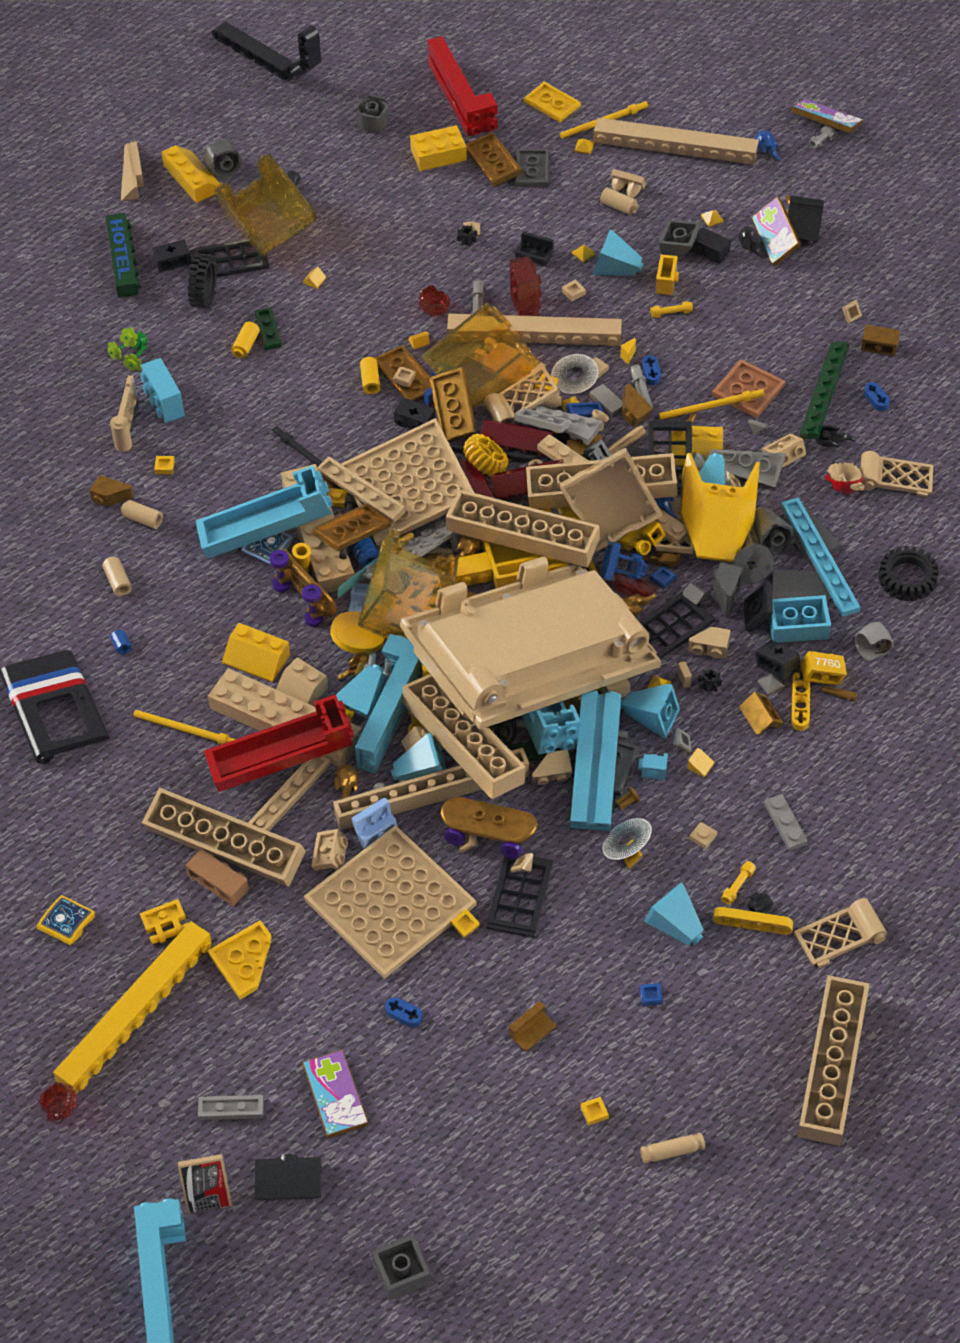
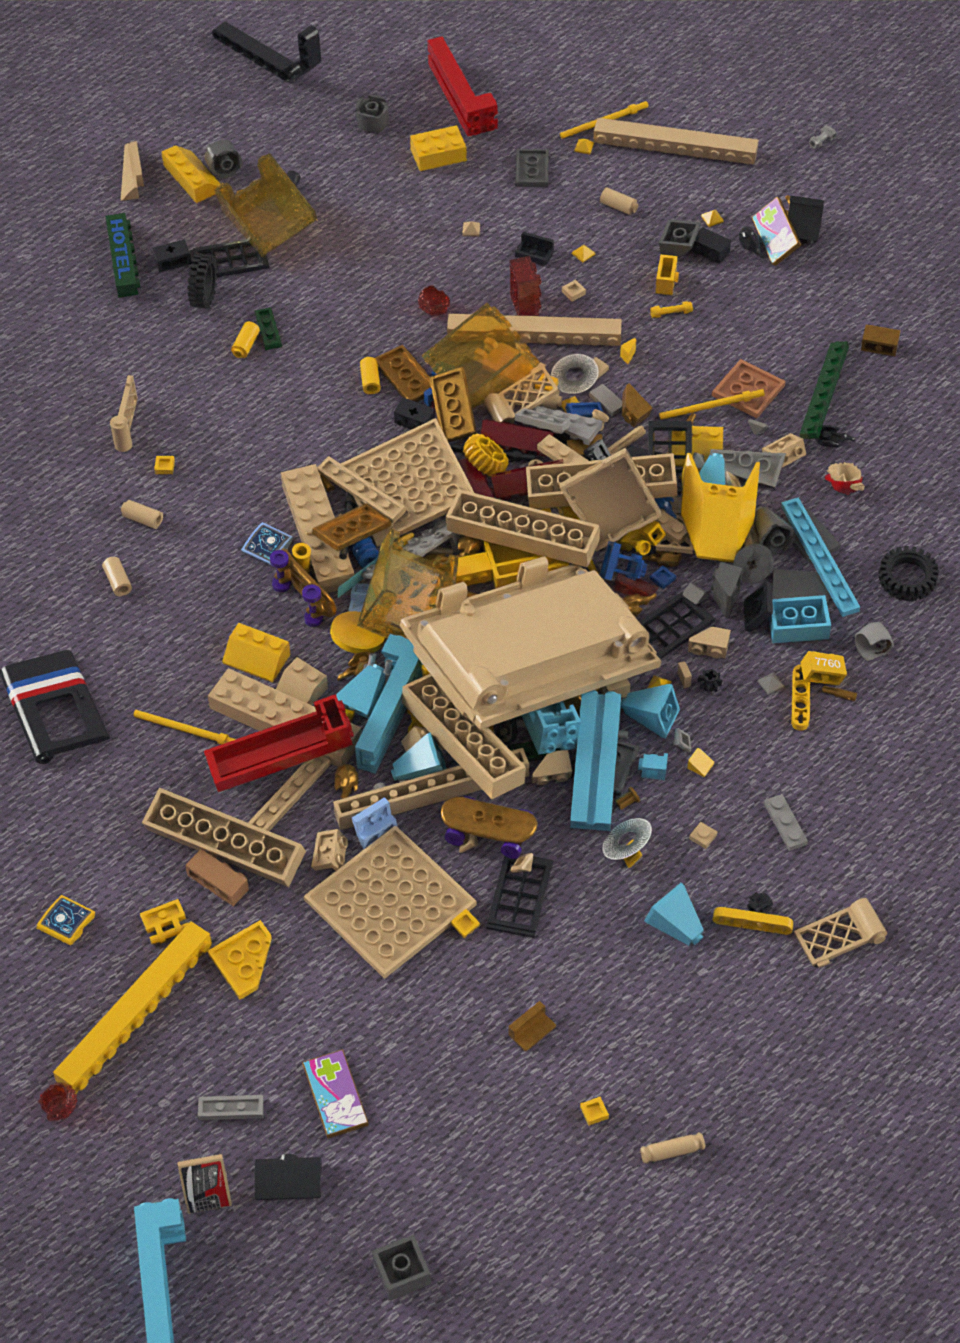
(110, 491): pearl gold slope -> none
(121, 641): blue piece -> none
(136, 341): lime plant -> none
(162, 390): medium azure brick -> none
(266, 514): medium azure brick -> none
(289, 439): black bar -> none
(314, 278): yellow slope -> none
(337, 496): yellow plate -> none
(403, 1013): blue beam -> none
(404, 376): tan tile -> none
(419, 340): yellow slope -> none
(467, 235): black gear -> none
(477, 295): light grey axle -> none
(493, 159): pearl gold tile -> none
(552, 102): yellow tile -> none
(617, 258): medium azure slope -> none
(633, 182): tan tile -> none
(639, 382): light grey axle -> none
(651, 994): blue tile -> none
(655, 370): blue beam -> none
(746, 870): yellow bar -> none
(760, 713): pearl gold panel -> none
(767, 141): blue piece -> none
(778, 659): black brick -> none
(827, 116): tile -> none
(833, 1061): tan brick -> none
(852, 311): tan slope -> none
(872, 469): tan piece -> none
(874, 398): blue beam -> none

